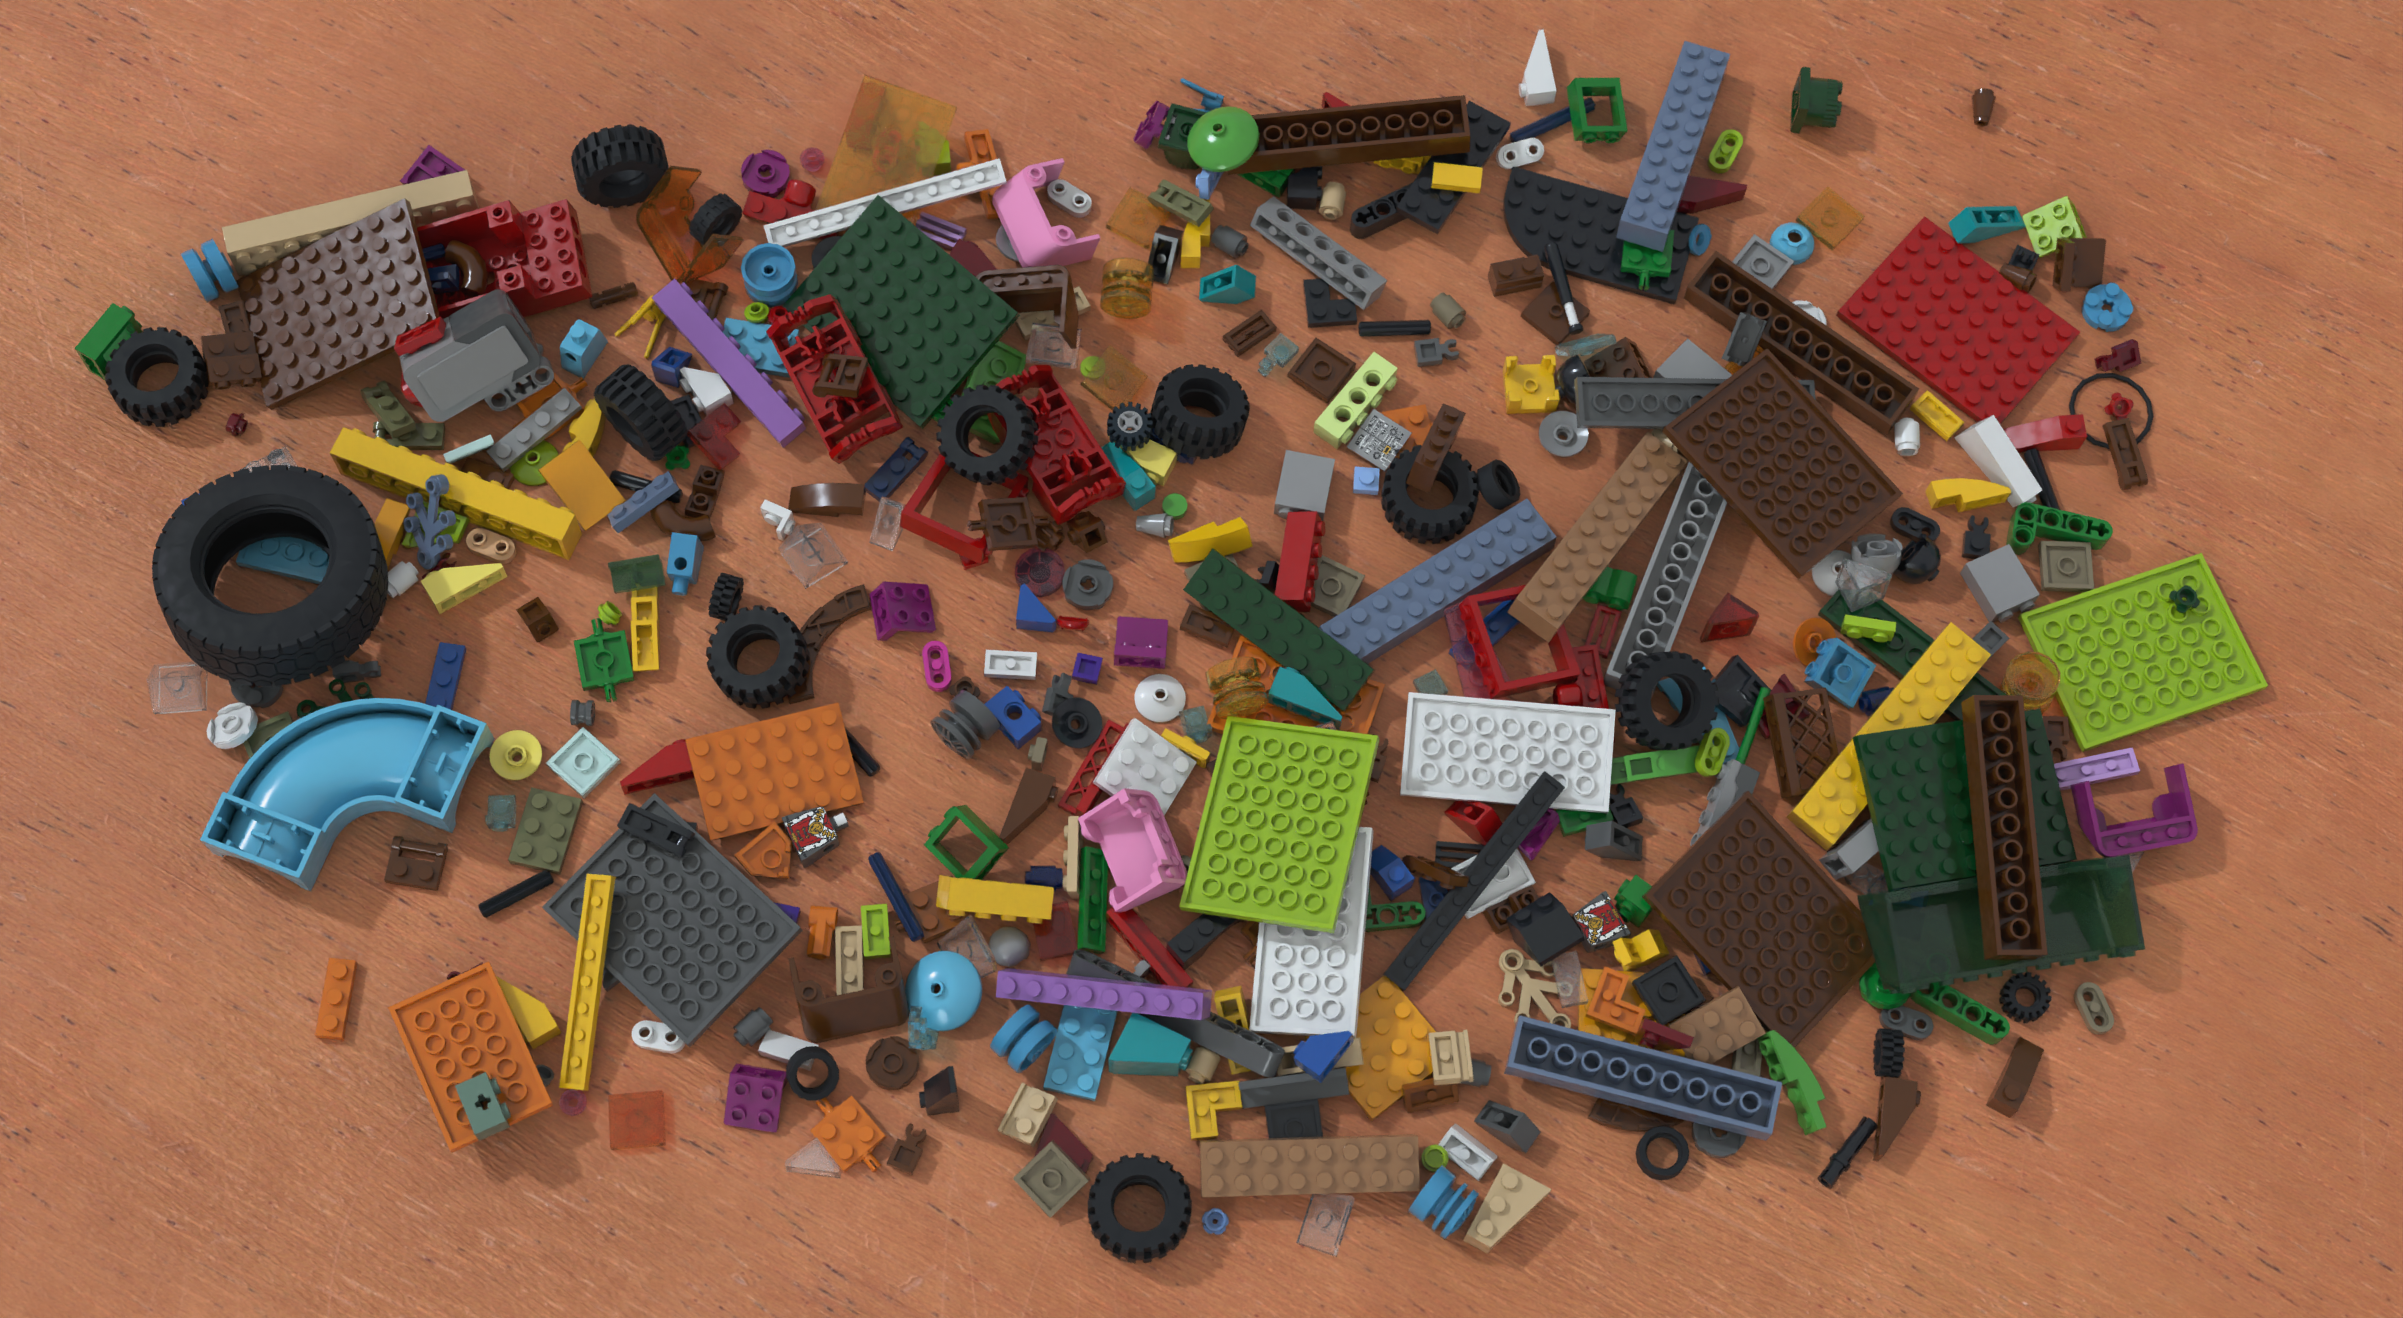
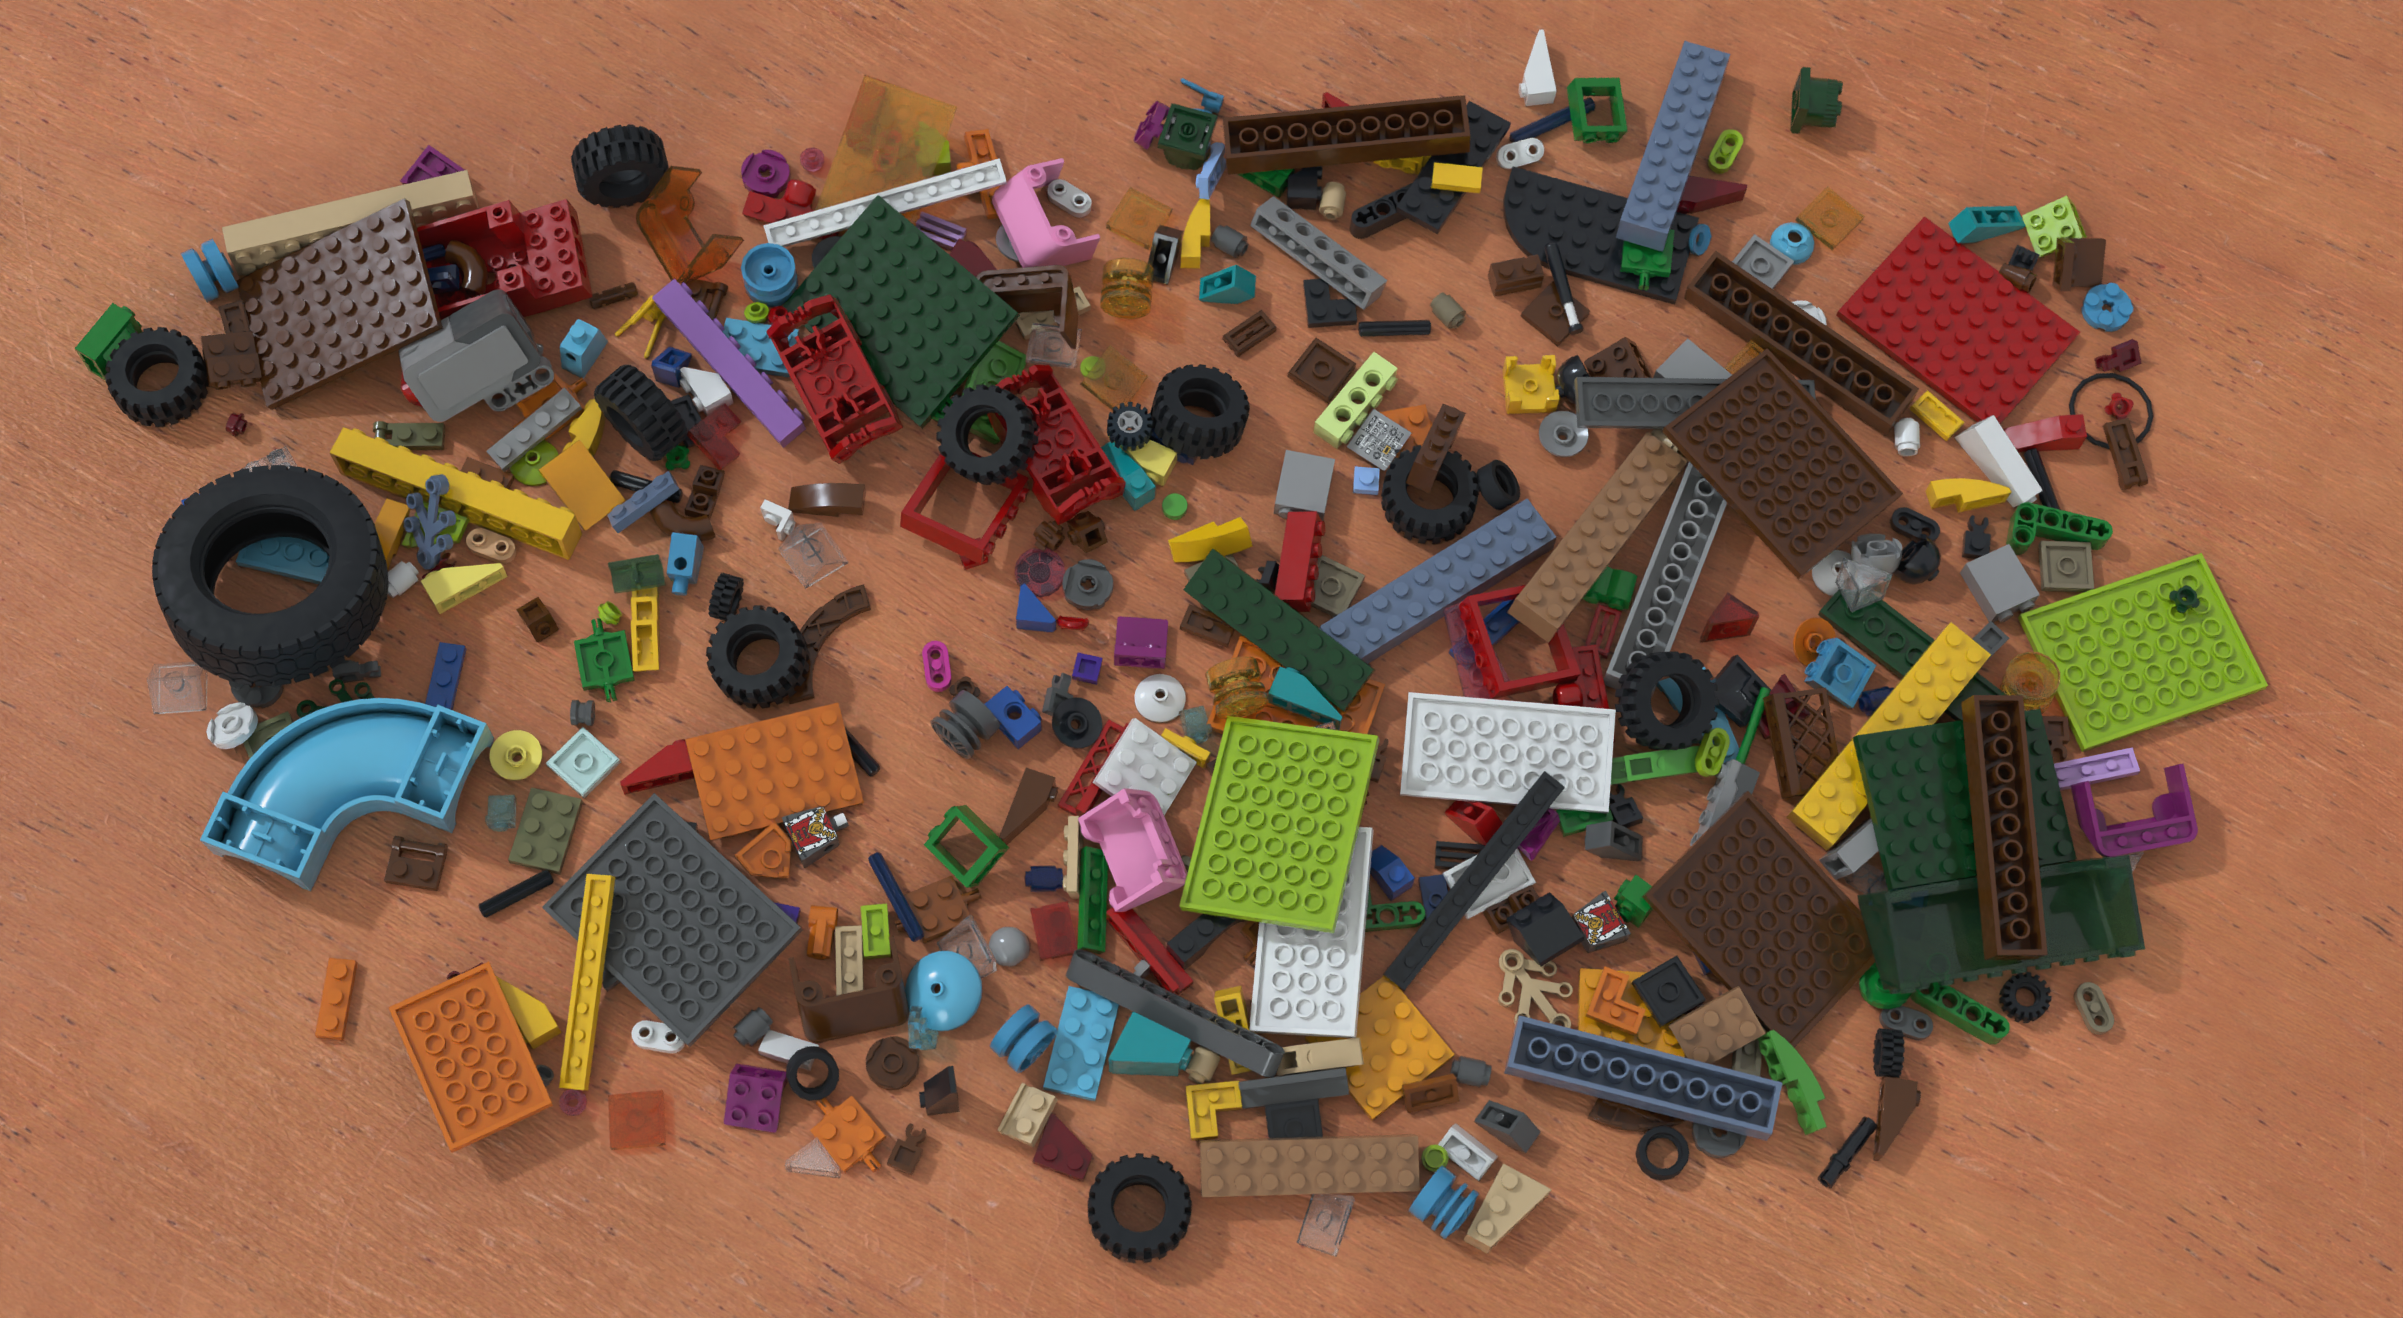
(388, 409): olive plate -> none
(413, 340): red plate -> none
(469, 449): light aqua tile -> none
(472, 1094): sand green brick -> none
(655, 829): black plate -> none
(716, 216): black tyre -> none
(848, 377): reddish brown plate -> none
(887, 524): clear slope -> none
(895, 470): dark blue plate -> none
(901, 608): magenta bracket -> none
(994, 898): yellow wedge -> none
(1007, 523): reddish brown plate -> none
(1010, 664): white plate -> none
(1038, 753): dark tan plate -> none
(1051, 1178): dark tan plate -> none
(1104, 993): medium lavender brick -> none
(1156, 524): light grey cone -> none
(1180, 203): olive plate -> none
(1209, 1216): medium blue plate -> none
(1227, 147): bright green dish -> none
(1278, 352): clear light blue plate -> none
(1321, 1053): blue slope -> none
(1430, 684): clear light blue tile -> none
(1431, 352): dark grey plate -> none
(1434, 871): reddish brown hinge -> none
(1450, 1057): tan plate -> none
(1569, 980): clear plate -> none
(1585, 345): clear light blue plate -> none
(1640, 950): yellow brick -> none
(1660, 1037): dark red wing -> none
(1744, 339): dark grey hinge -> none
(1870, 628): lime plate -> none
(1983, 103): reddish brown cone -> none
(2015, 1078): reddish brown slope -> none

